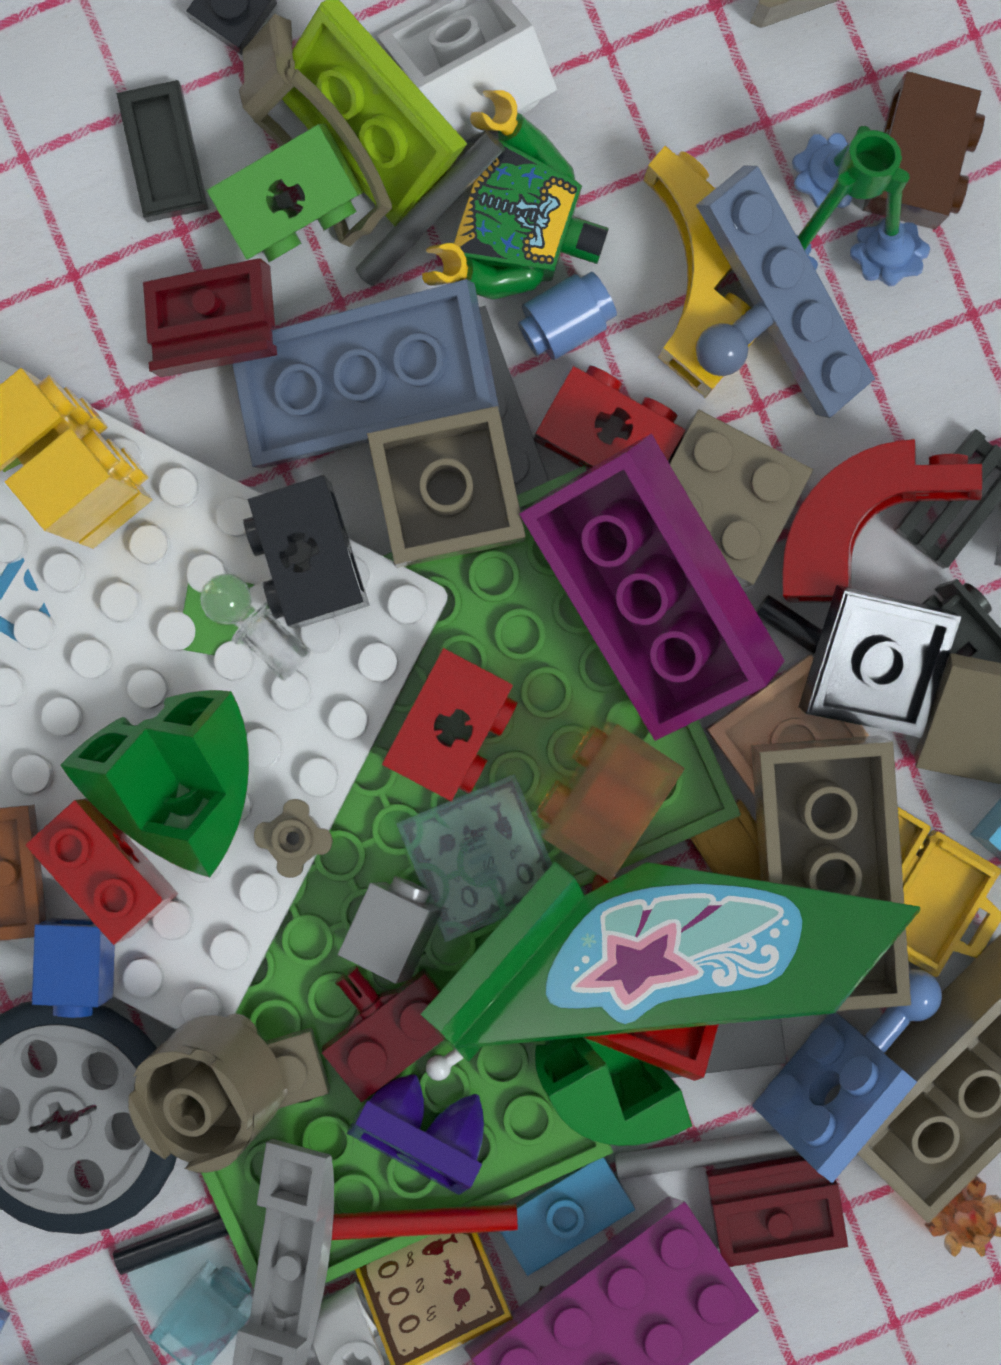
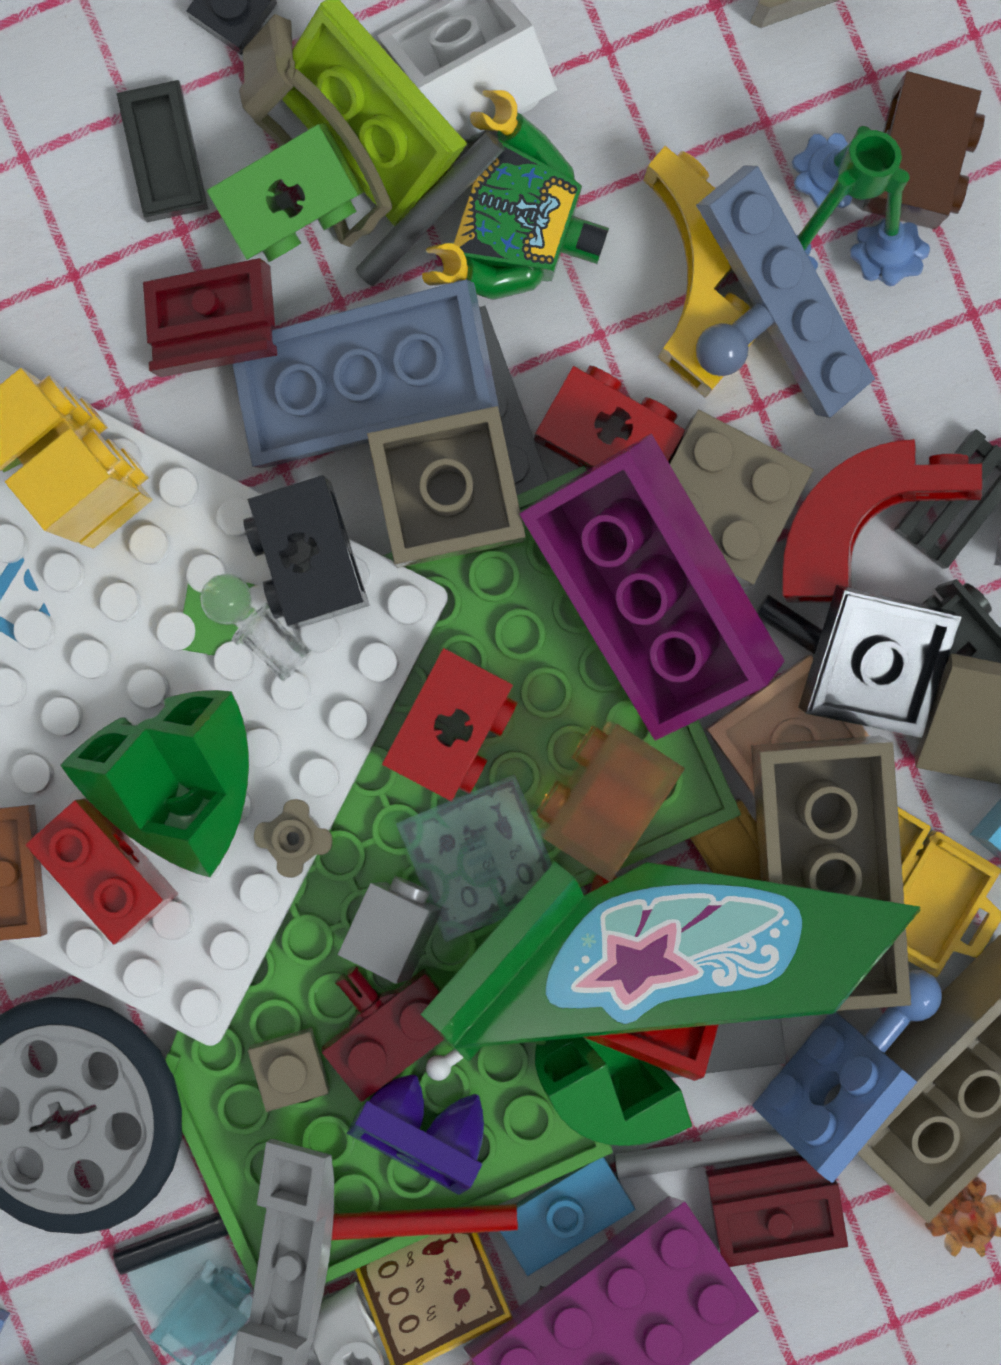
(72, 967): blue brick -> none
(207, 1092): dark tan brick -> none
(566, 315): medium blue brick -> none

